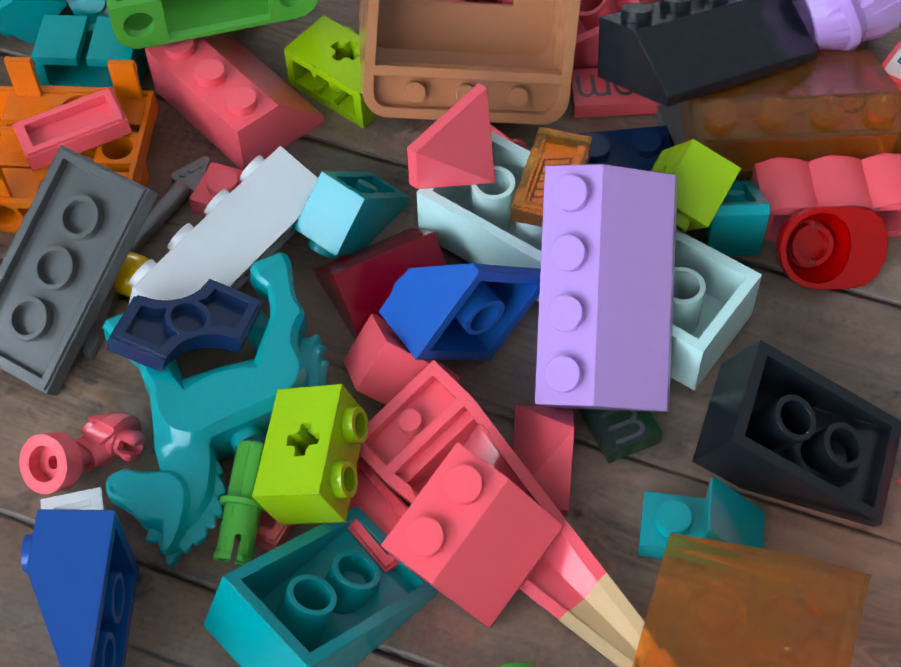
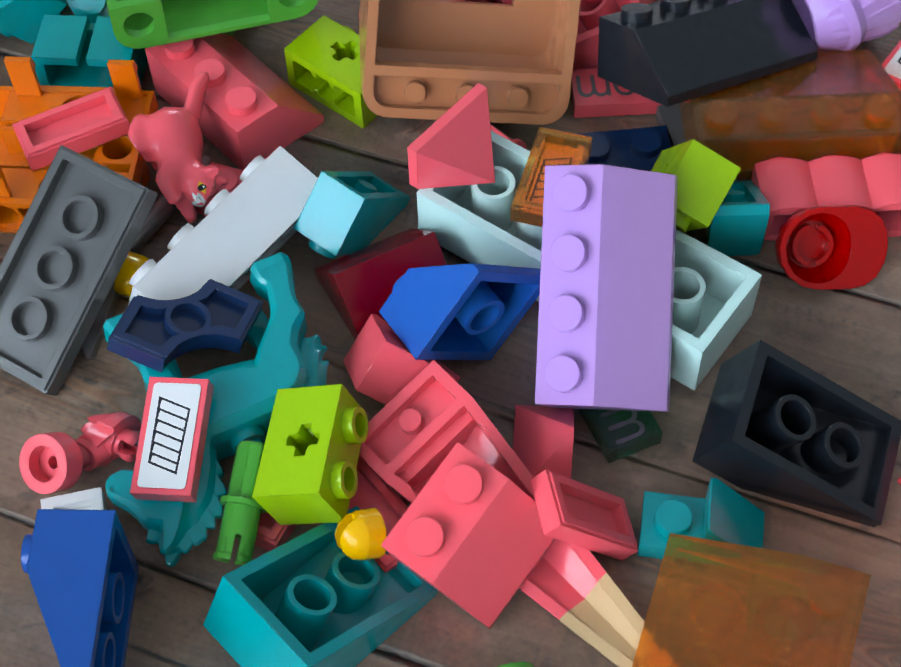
(172, 439): none -> tile
(174, 147): none -> coral animal
(361, 534): none -> yellow hinge
(583, 515): none -> coral tile

